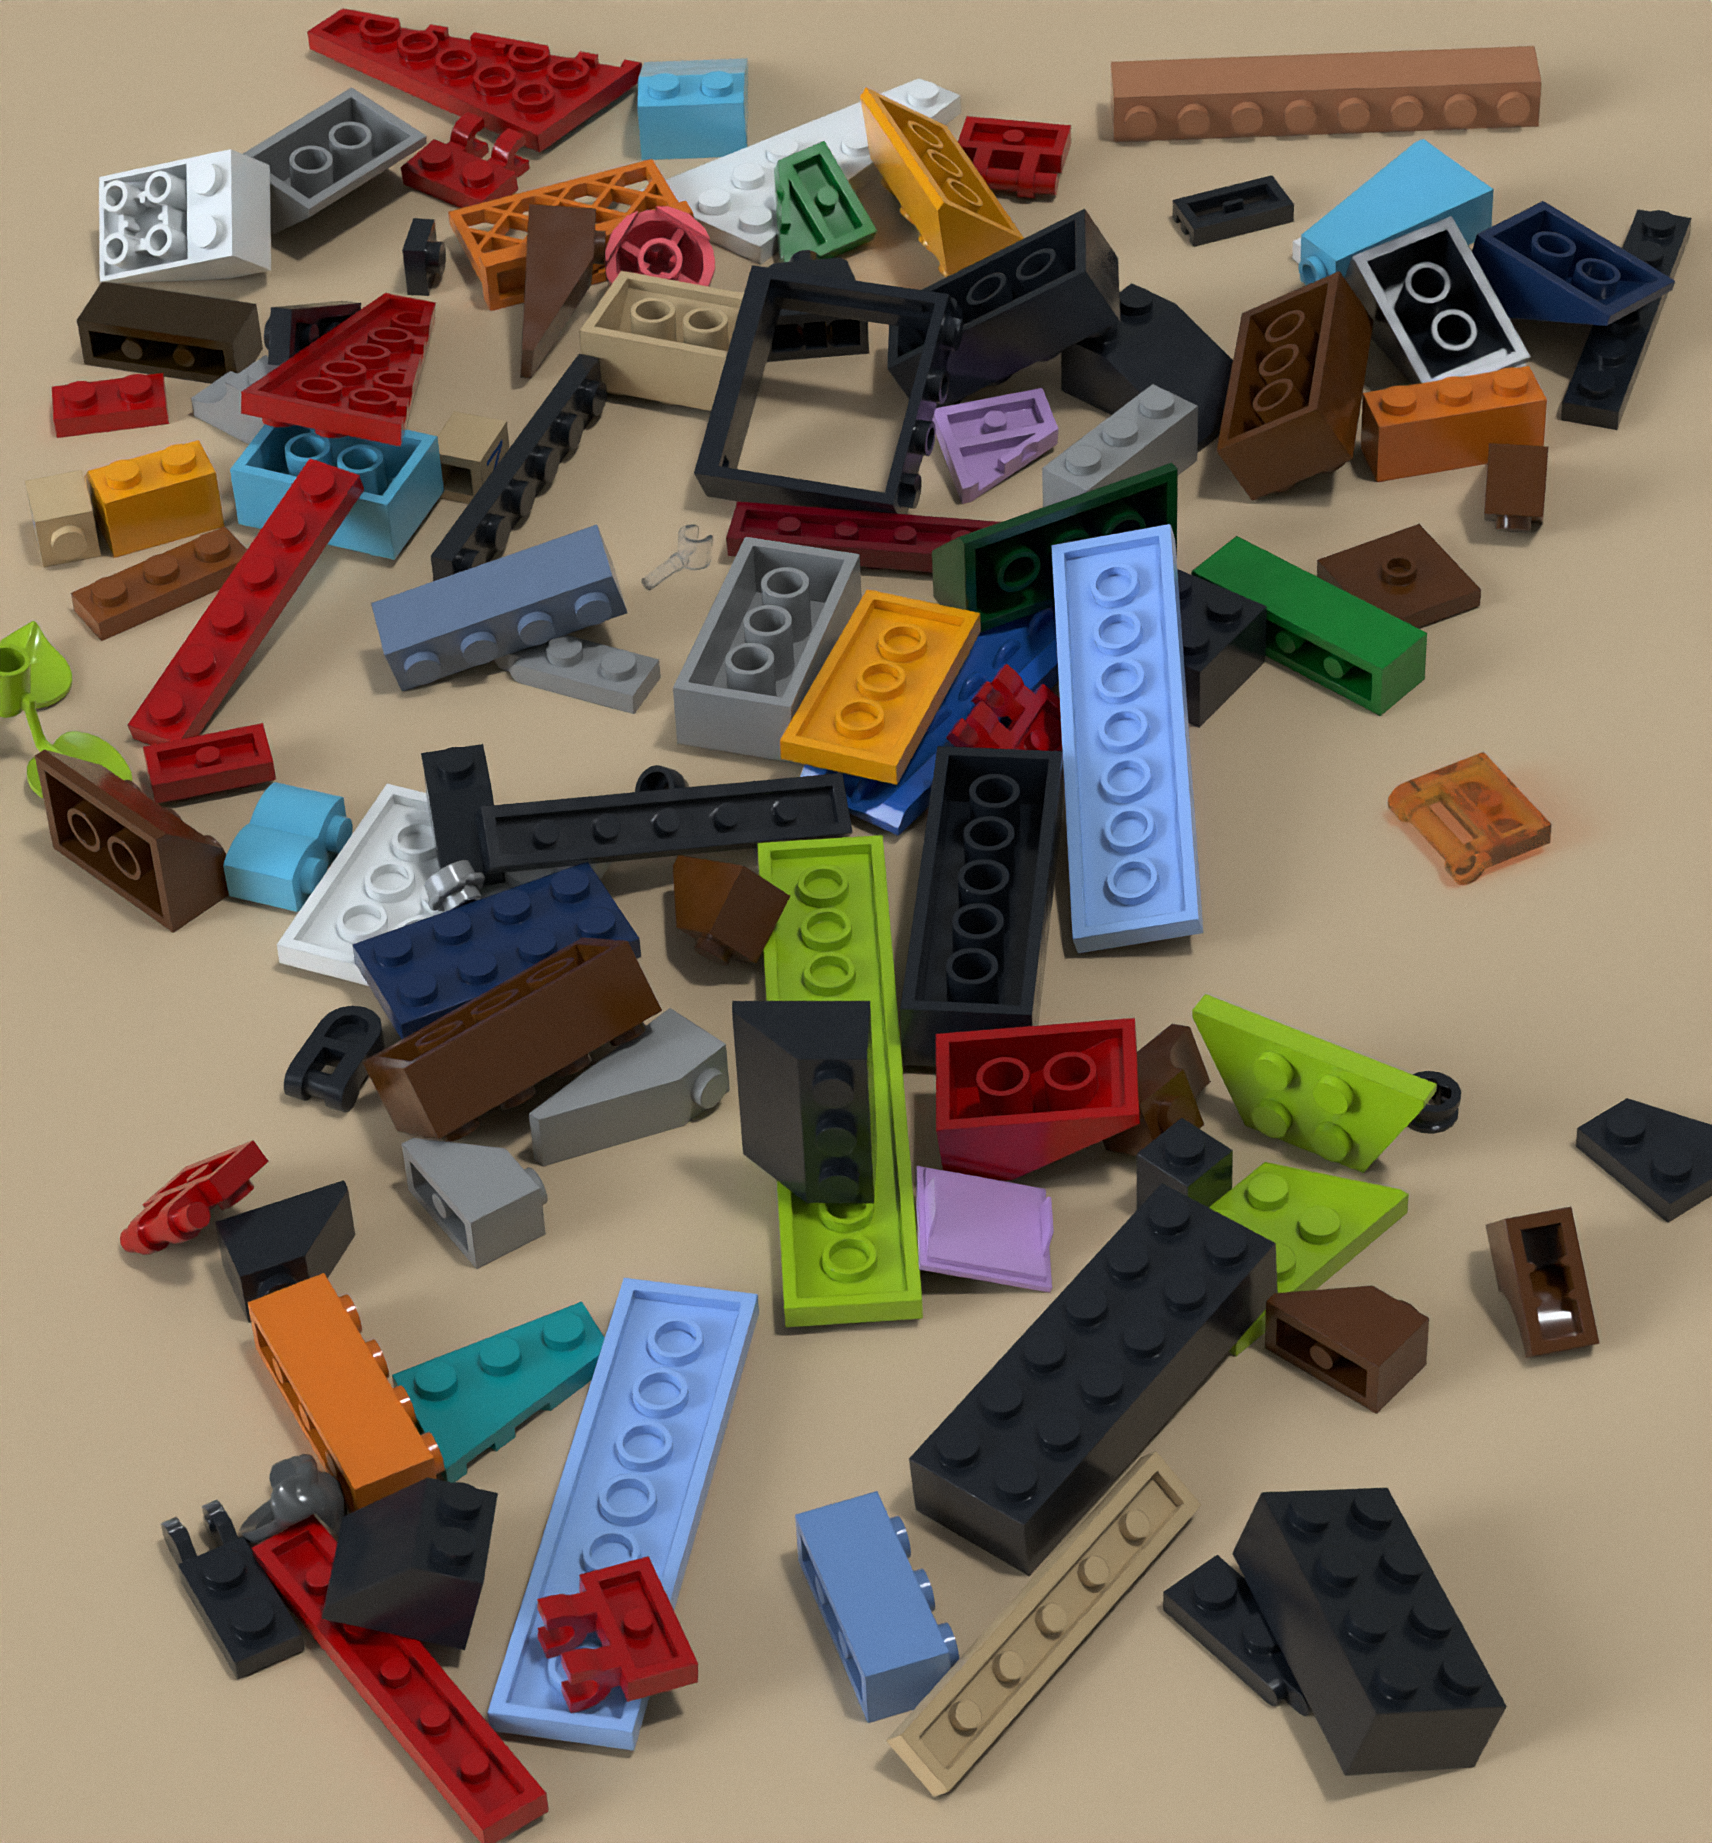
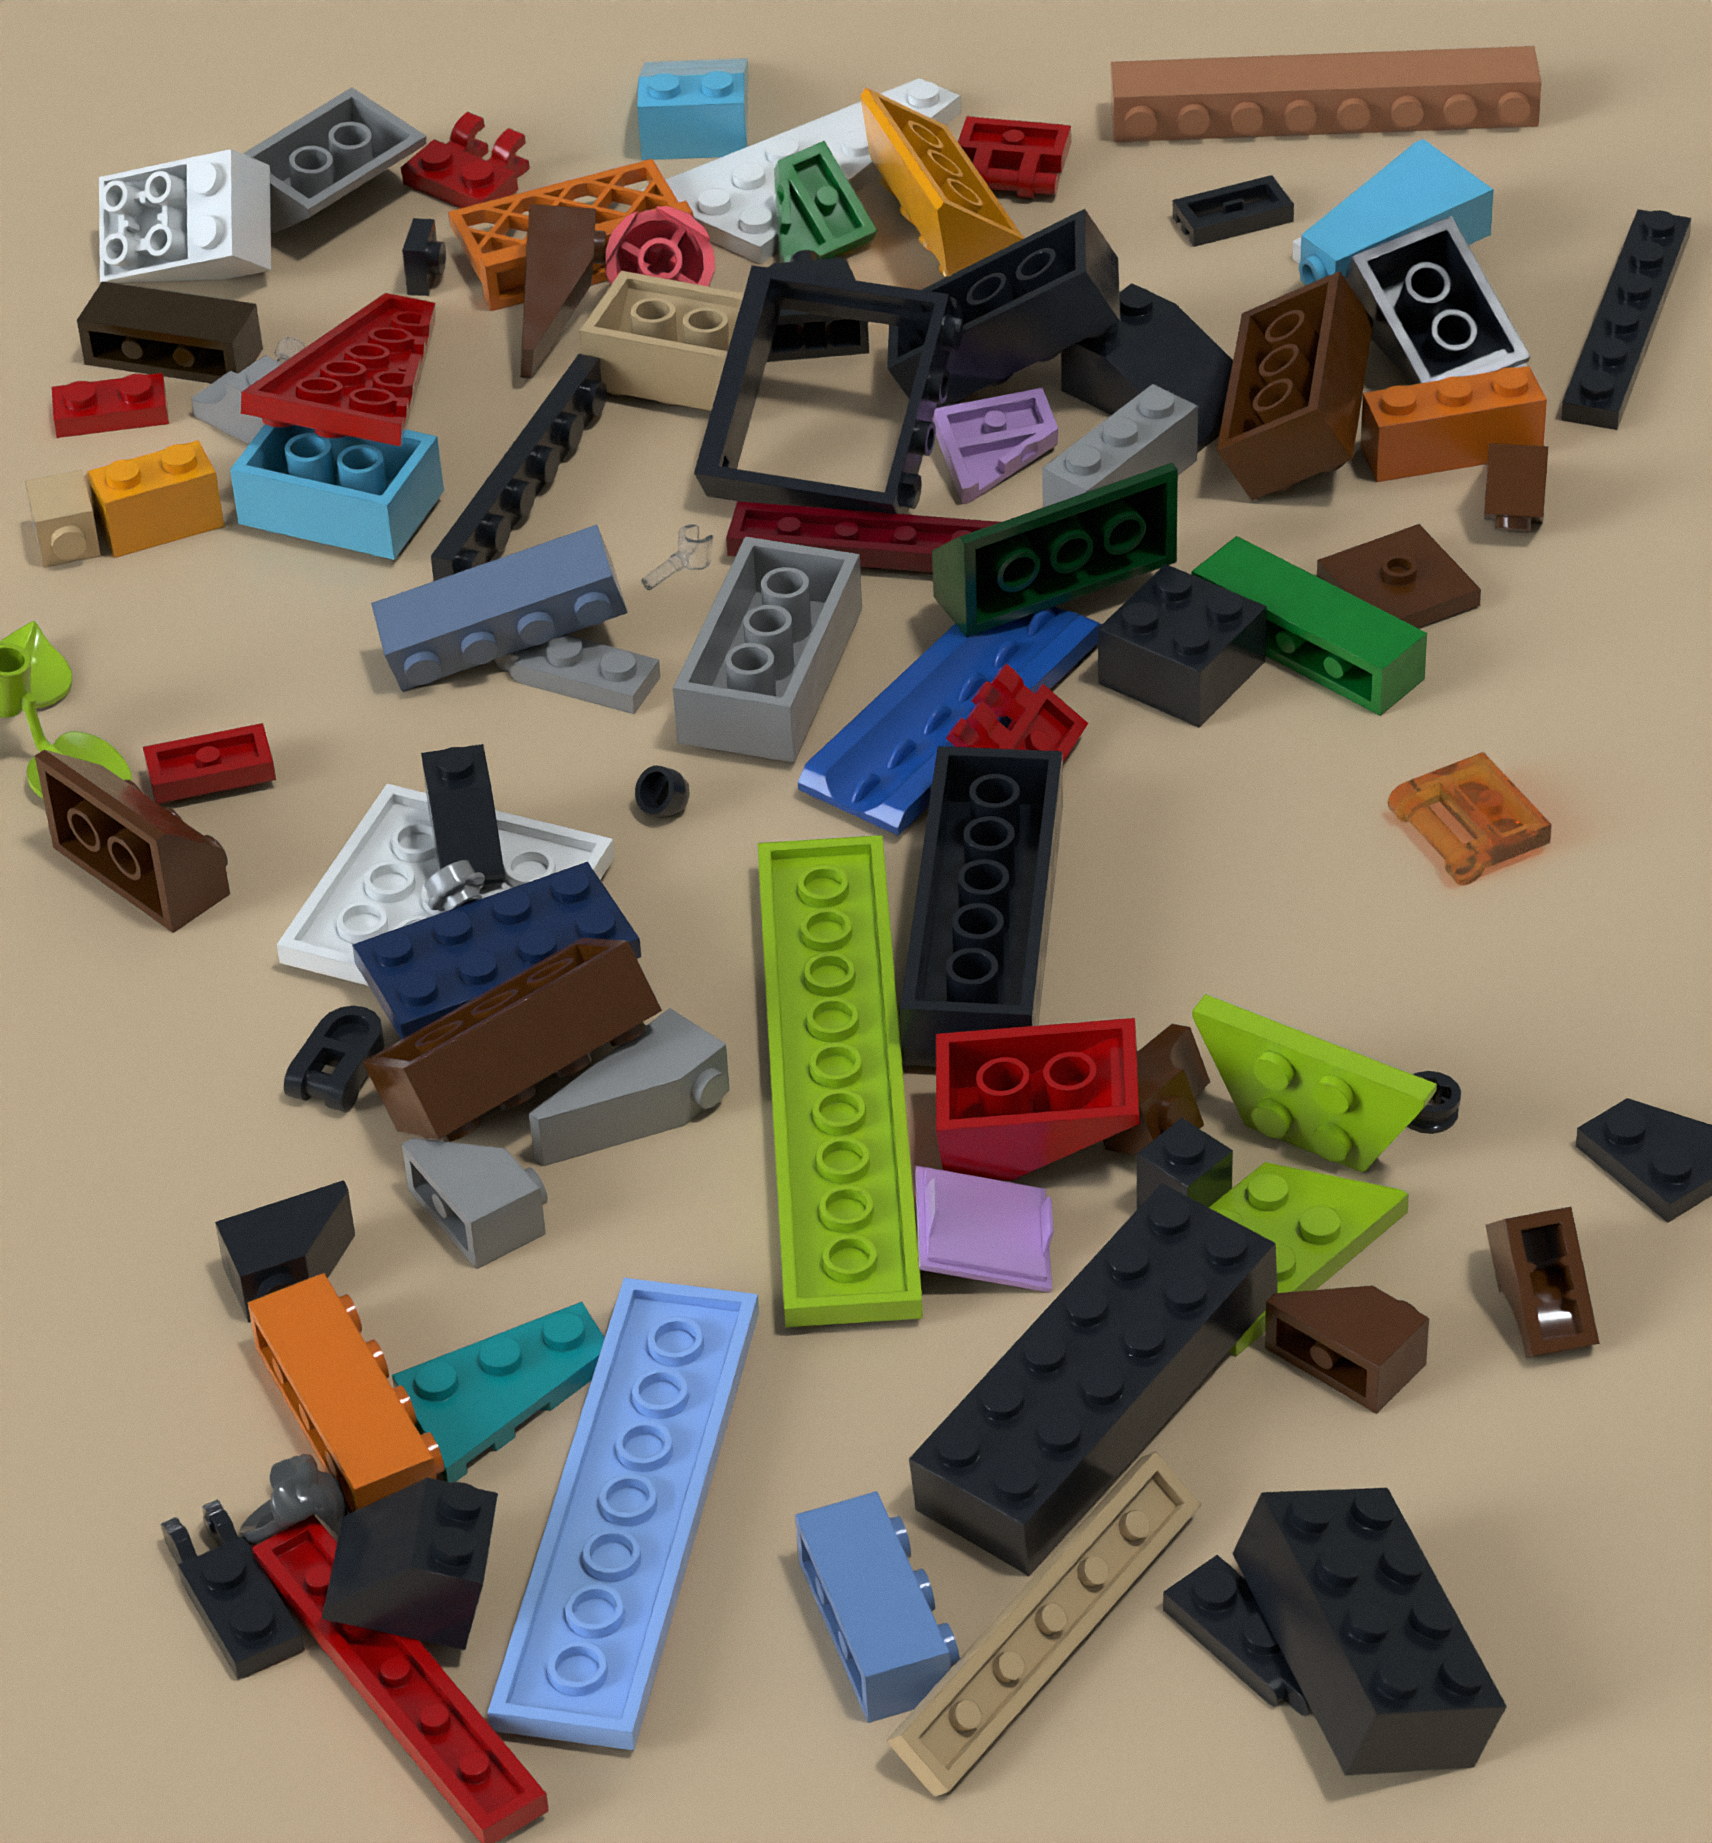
(158, 584): dark orange plate -> none
(185, 1202): red plate -> none
(247, 605): red plate -> none
(286, 846): medium azure brick -> none
(297, 326): black plate -> none
(469, 453): tan brick -> none
(489, 75): red wing -> none
(638, 1633): red plate -> none
(661, 823): black plate -> none
(725, 908): reddish brown slope -> none
(808, 1095): black slope -> none
(880, 686): light orange plate -> none
(1125, 741): light blue plate -> none
(1562, 270): dark blue slope -> none

